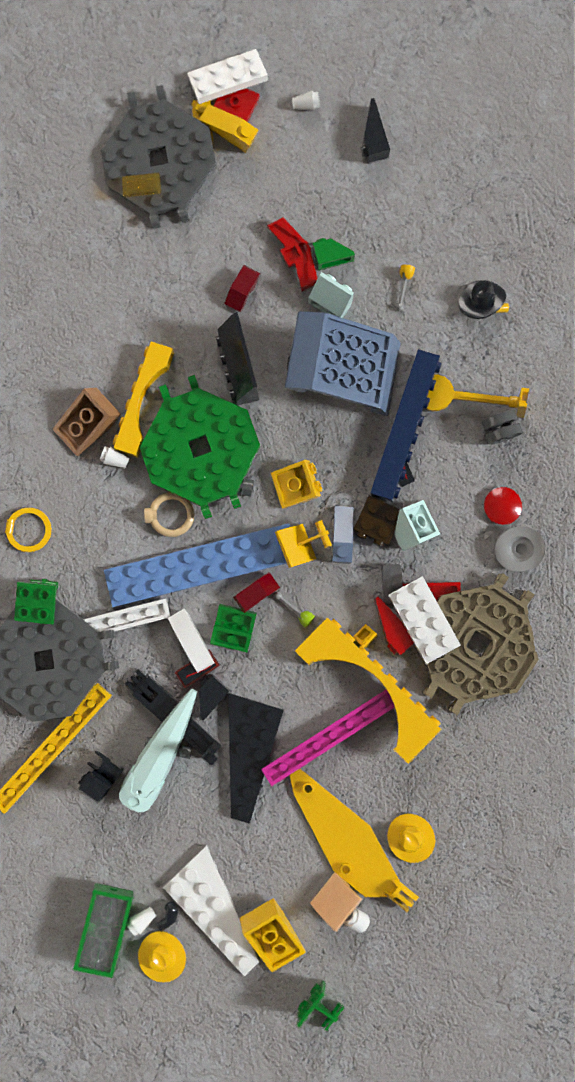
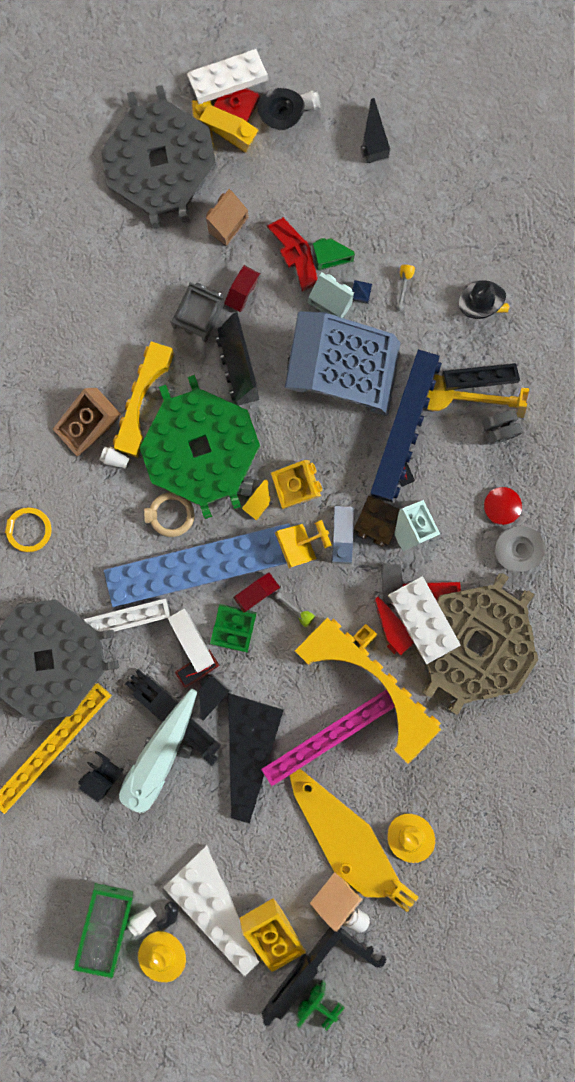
(36, 601): green plate -> none
(141, 184): clear yellow plate -> none
(198, 311): none -> dark grey window
(226, 217): none -> medium nougat slope
(258, 501): none -> yellow slope
(281, 108): none -> black hat
(307, 969): none -> black hinge
(361, 291): none -> dark blue tile
(480, 376): none -> black tile

